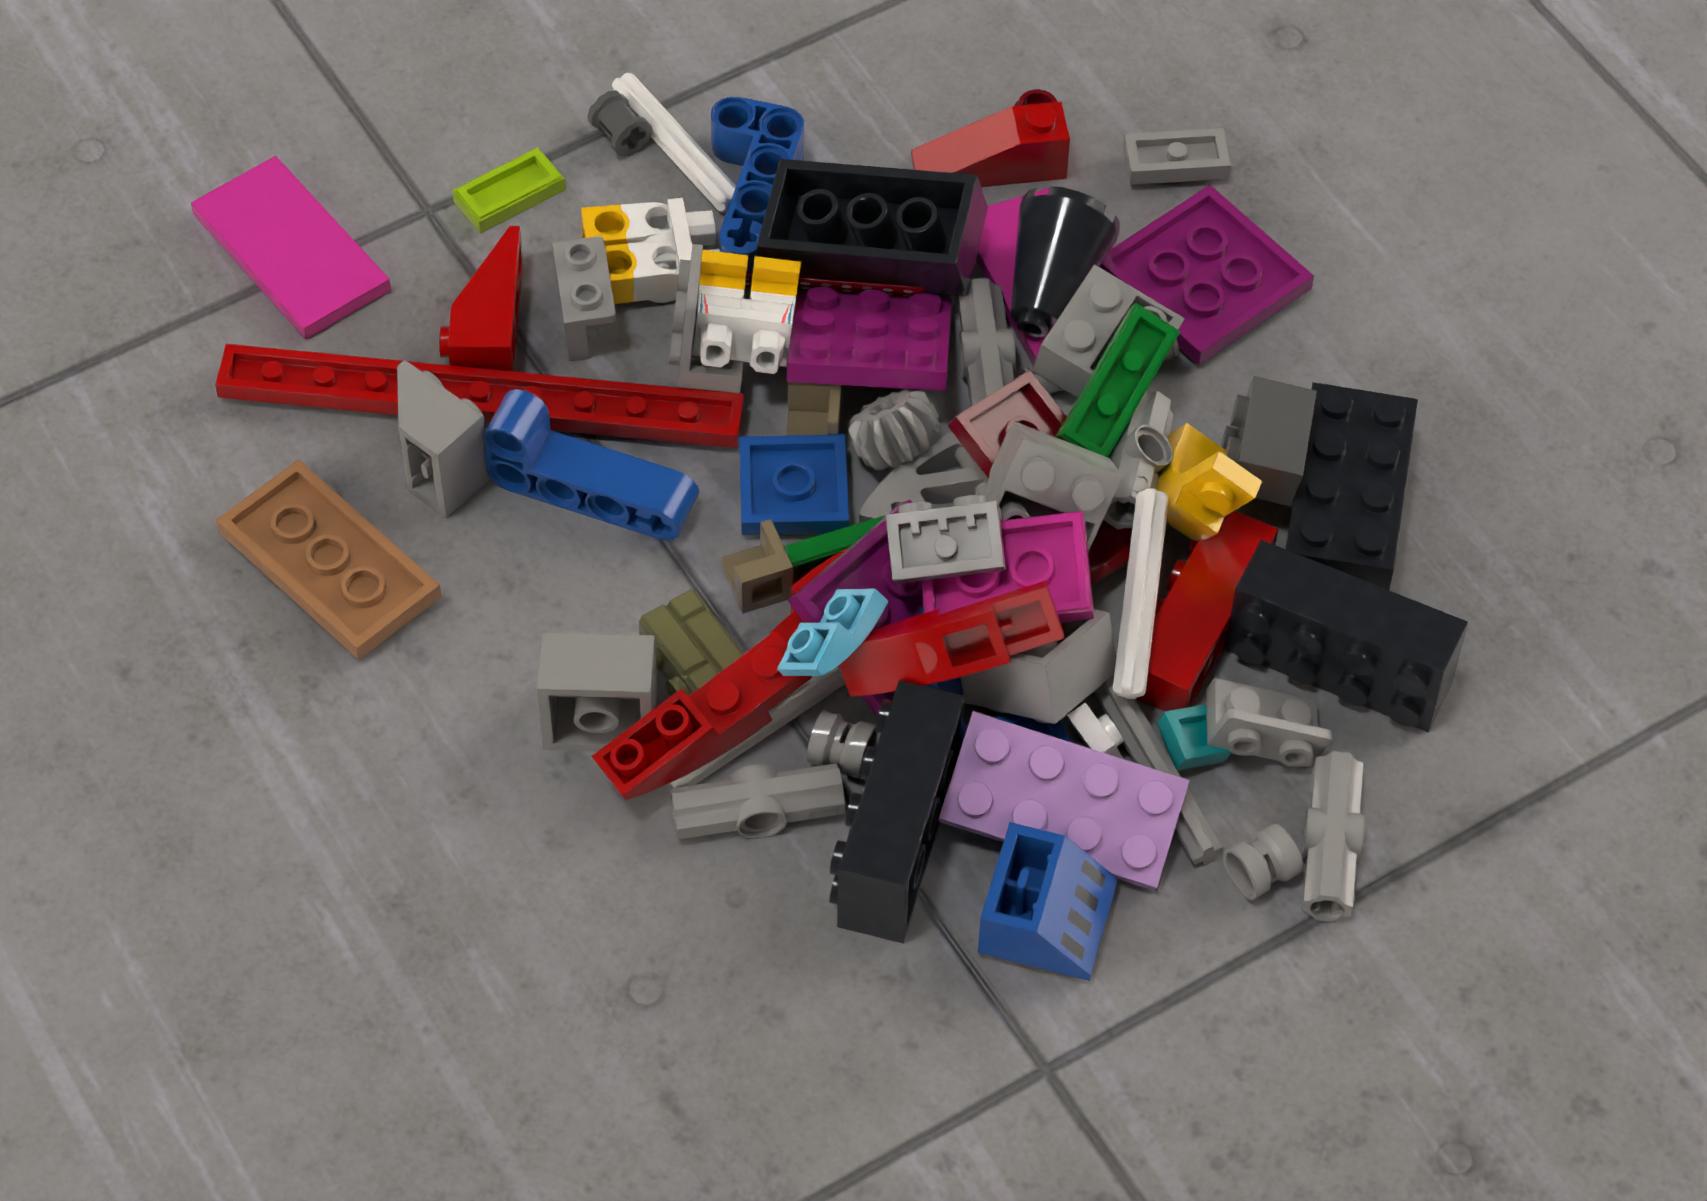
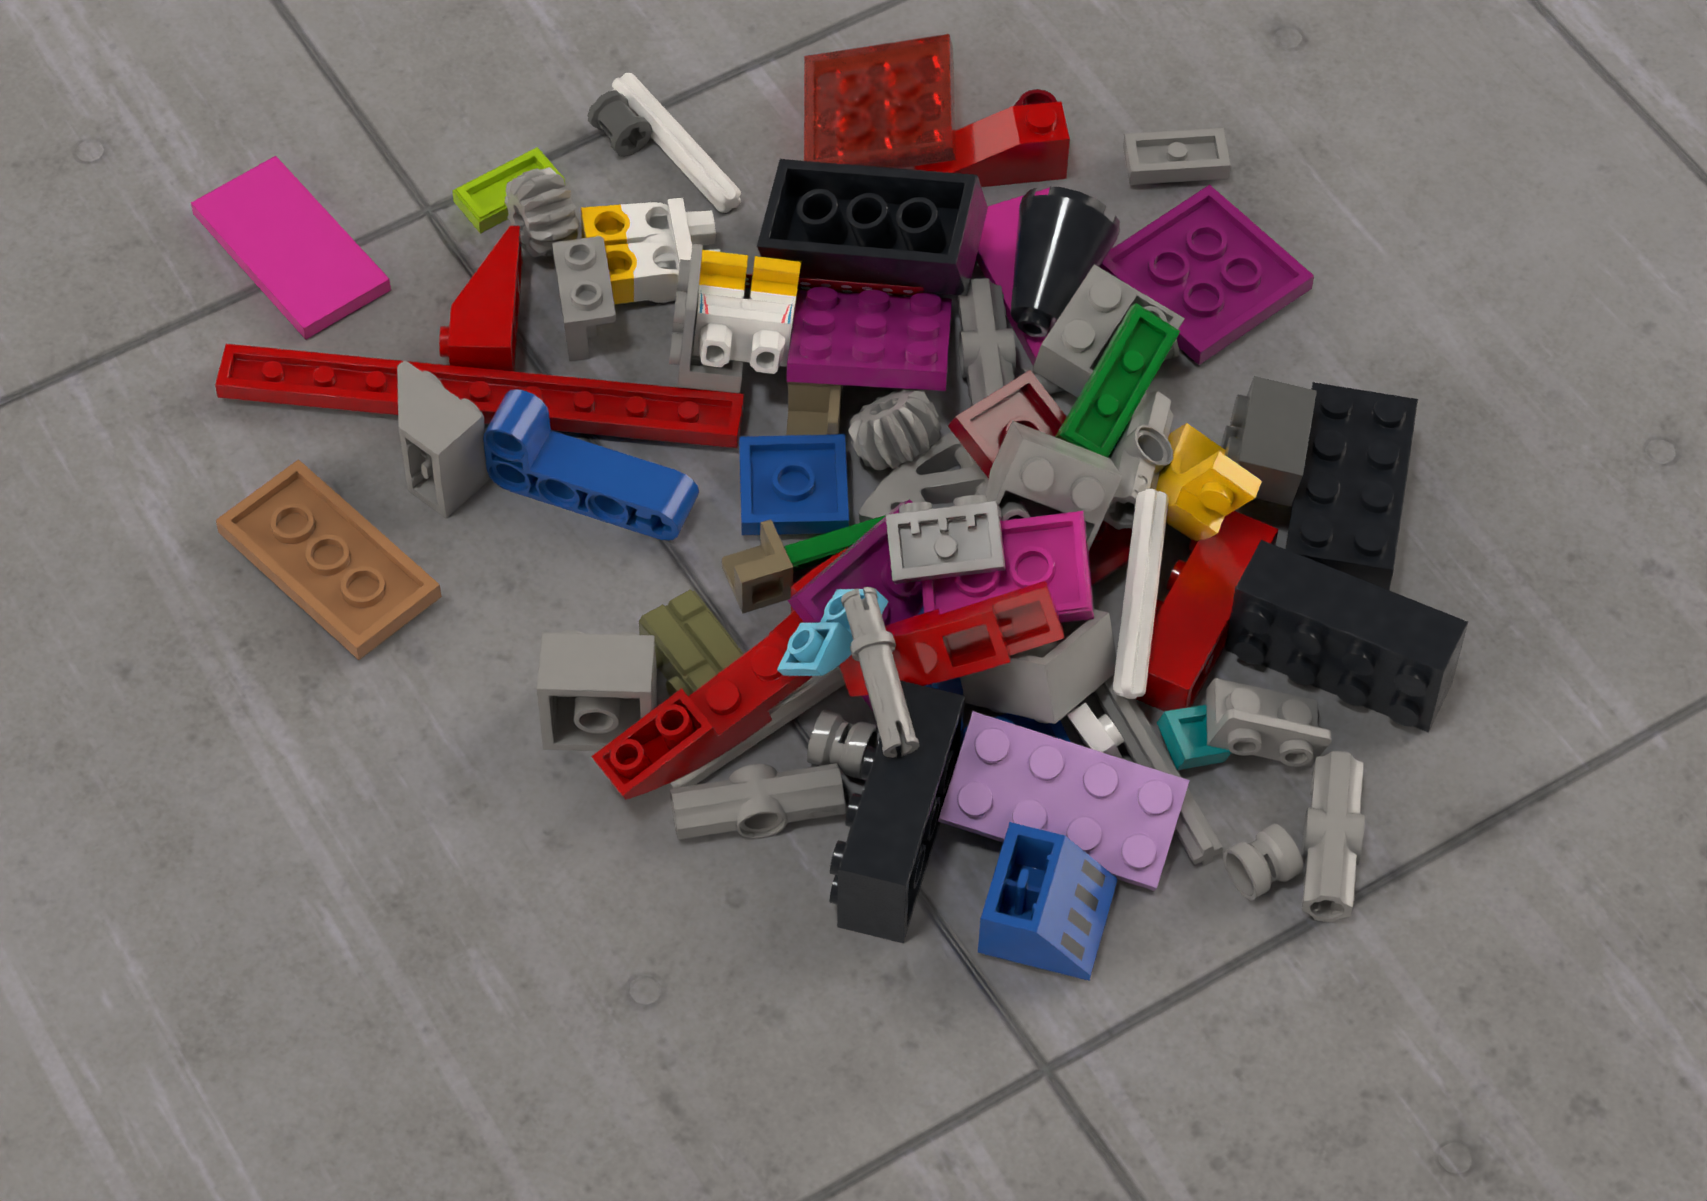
(542, 210): none -> light grey gear
(754, 137): blue beam -> none
(874, 650): none -> light grey pin
(881, 104): none -> clear red plate

